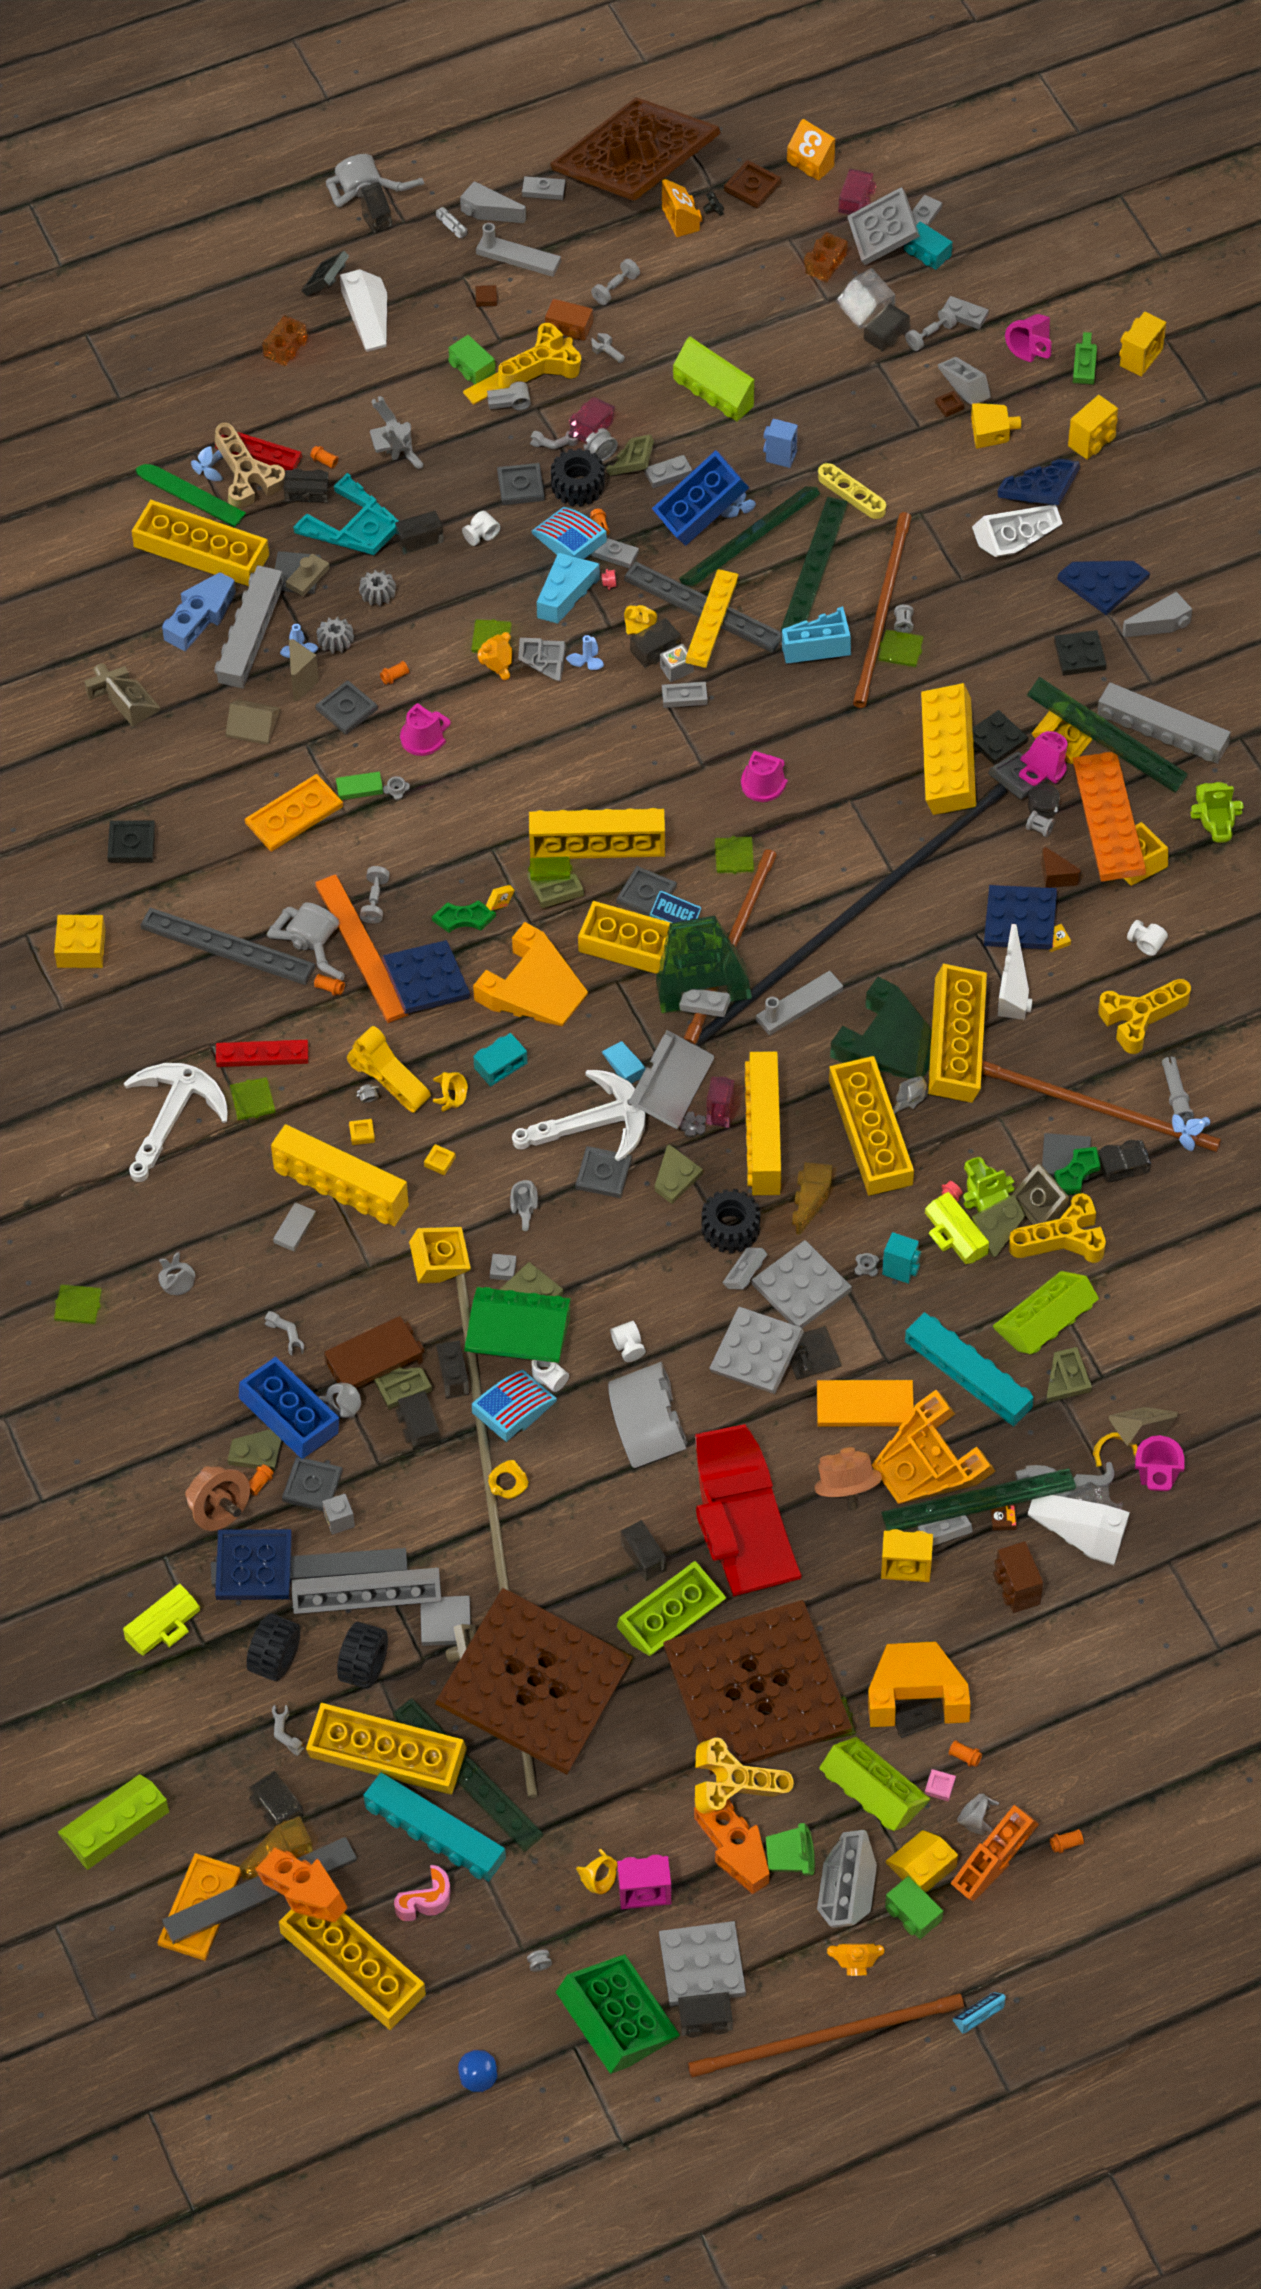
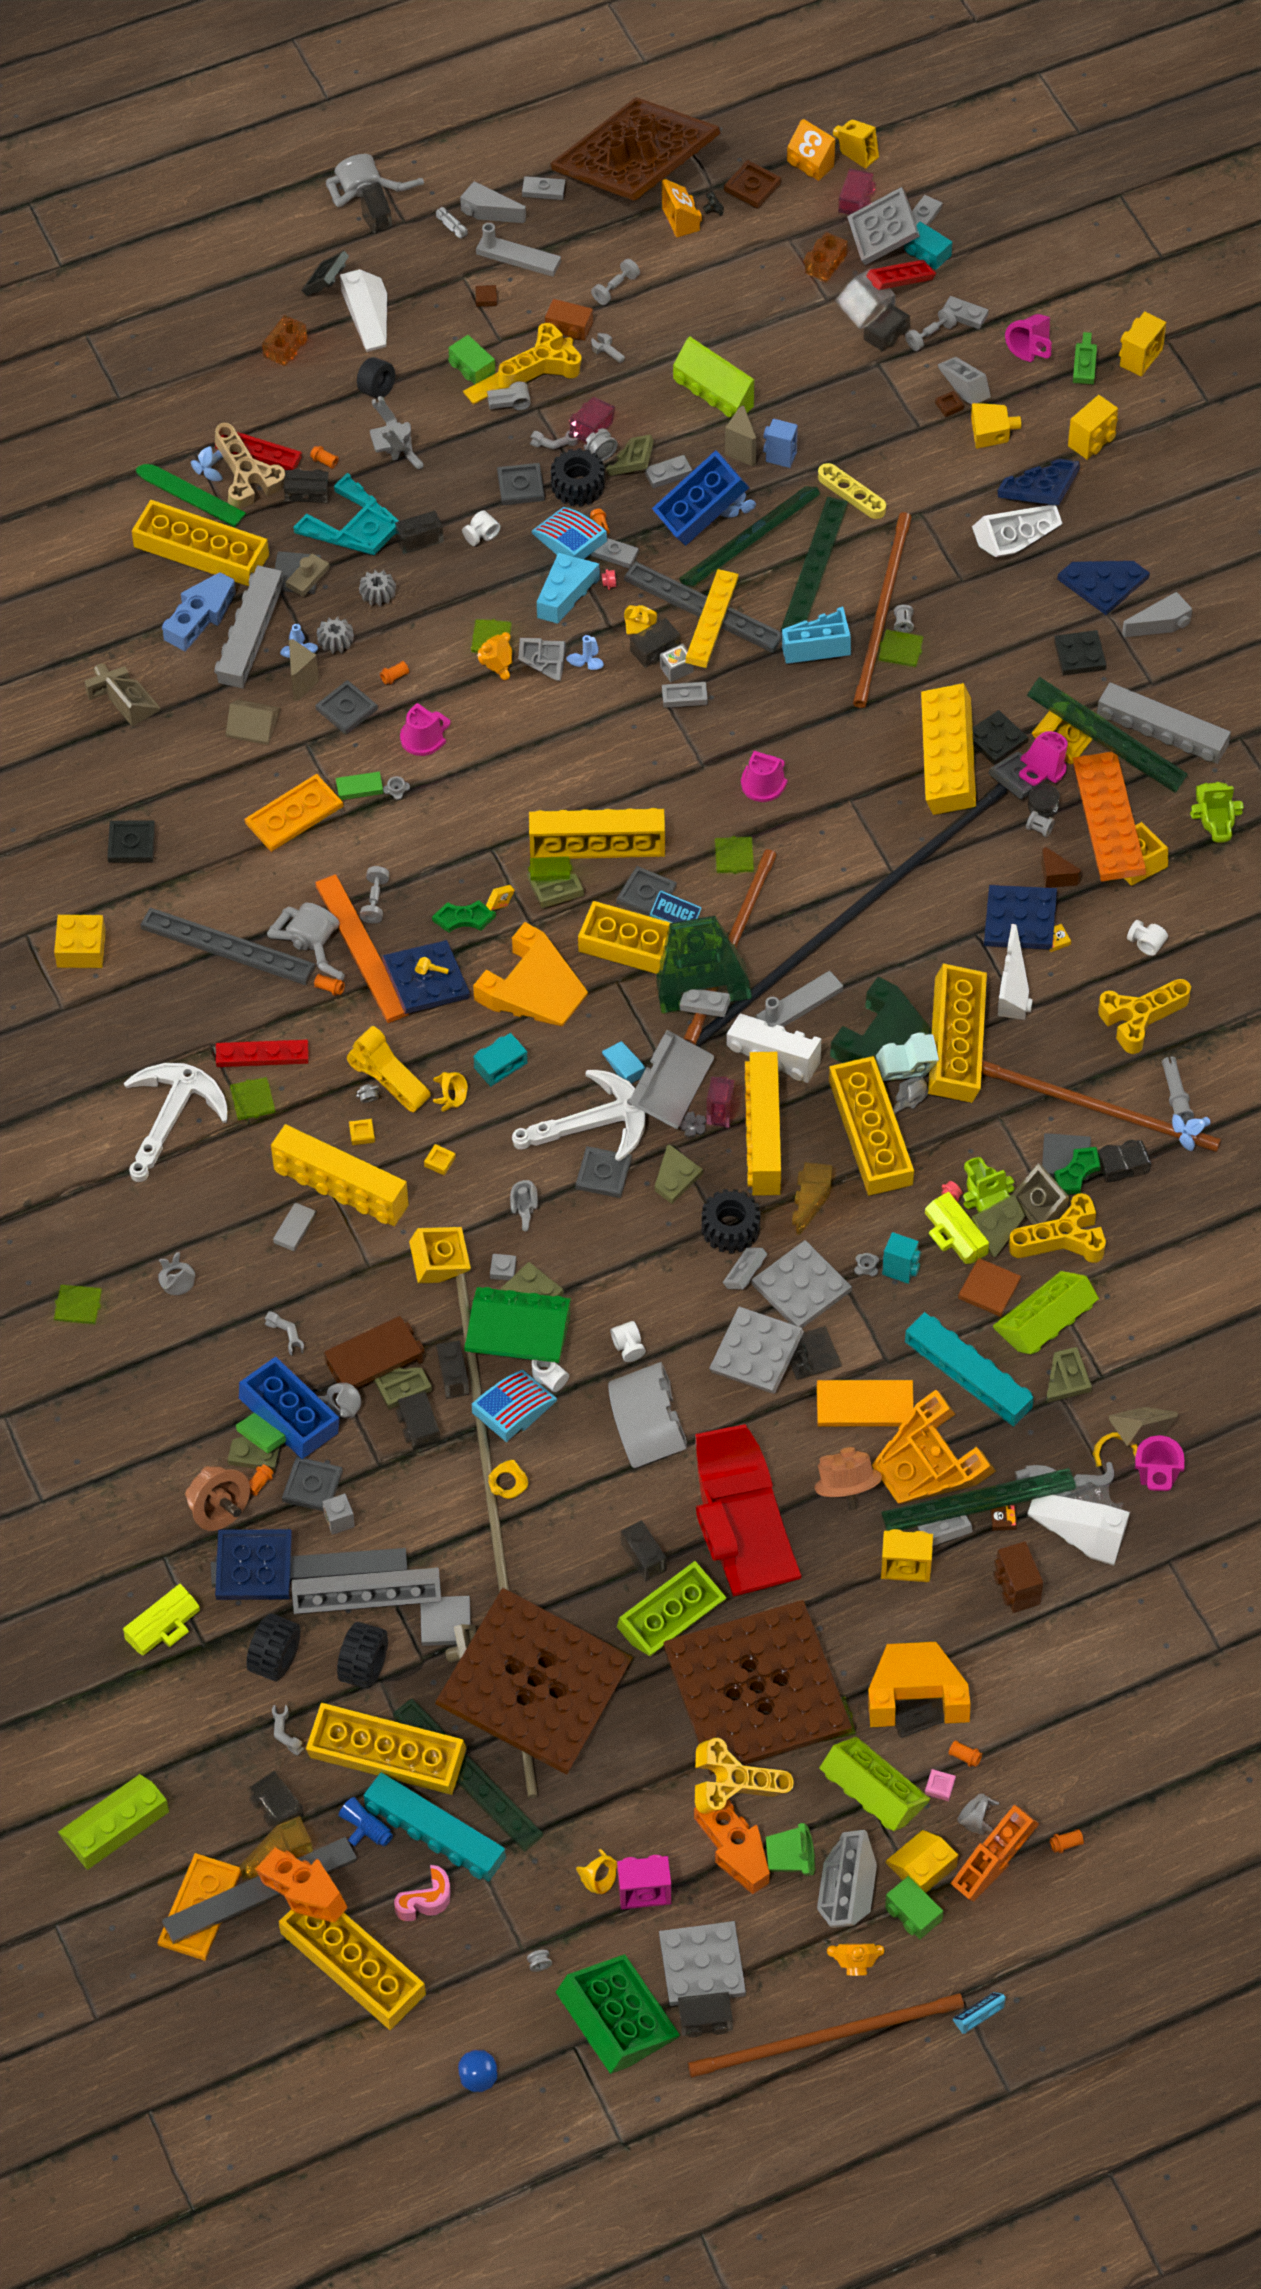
(261, 1433): none -> bright green tile
(366, 1823): none -> blue piece
(376, 377): none -> black tyre
(424, 965): none -> yellow hand
(740, 438): none -> dark tan slope
(796, 1054): none -> white wedge
(858, 142): none -> yellow torso
(900, 274): none -> red plate
(908, 1060): none -> light aqua brick
(989, 1287): none -> dark orange tile

